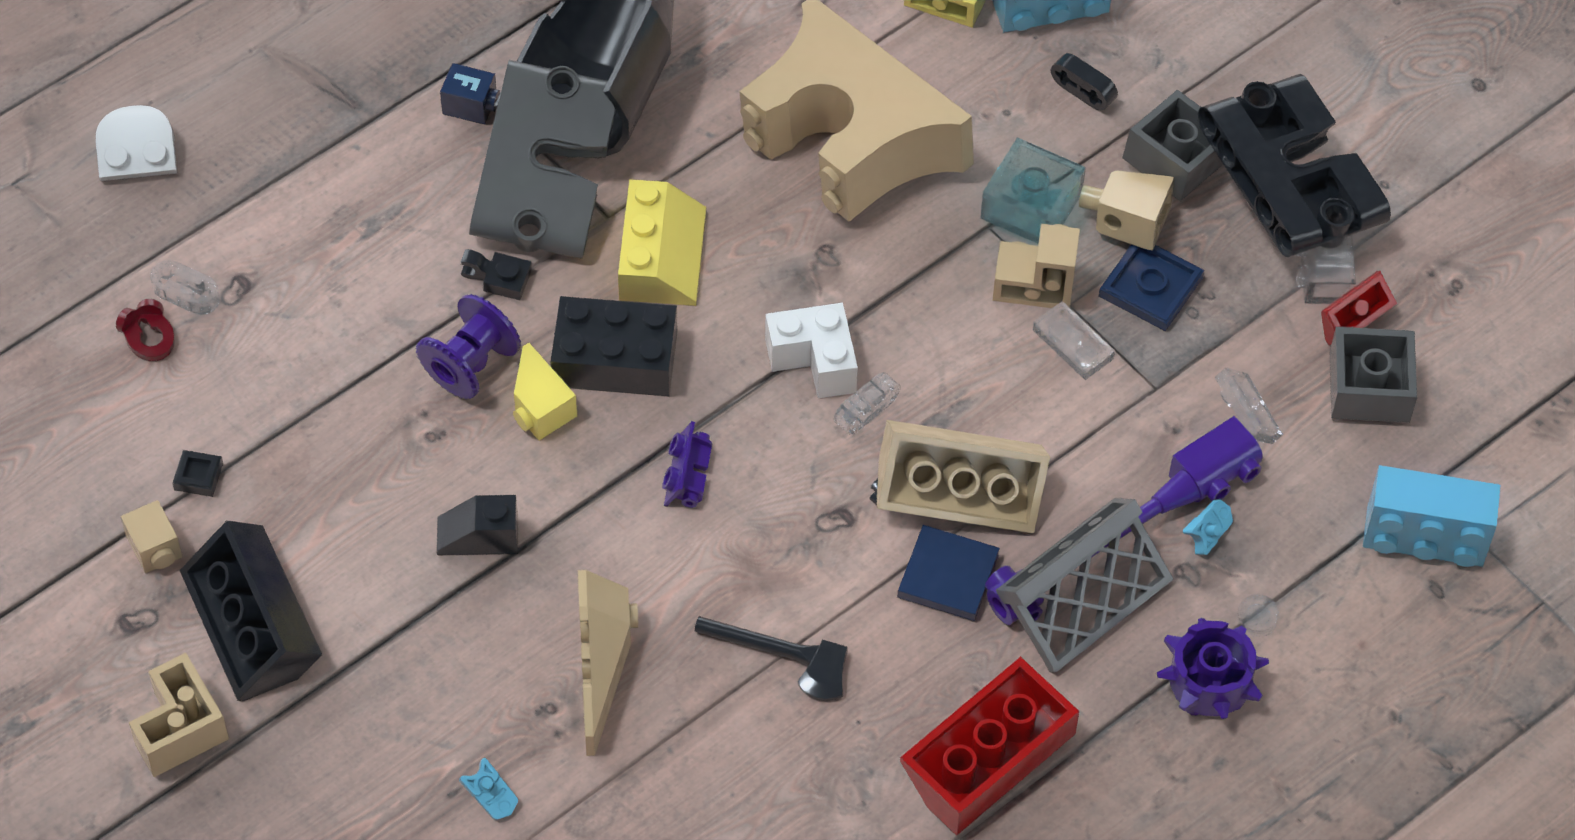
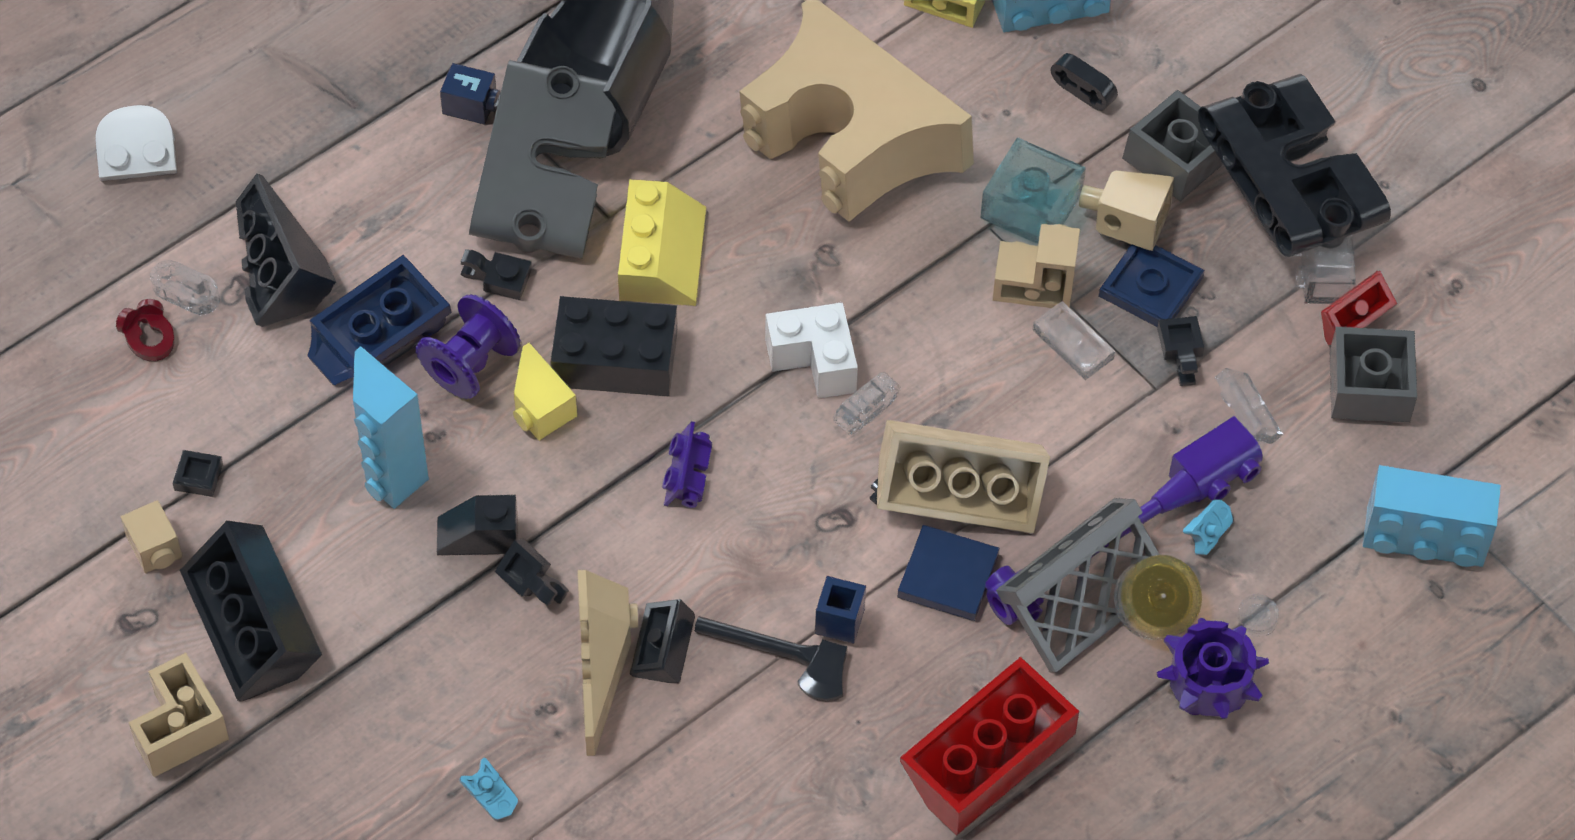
(282, 261): none -> black wedge
(377, 316): none -> dark blue slope
(387, 431): none -> medium azure slope
(525, 572): none -> black plate
(663, 641): none -> black slope
(840, 609): none -> dark blue brick
(1158, 597): none -> clear yellow piece
(1182, 341): none -> black plate

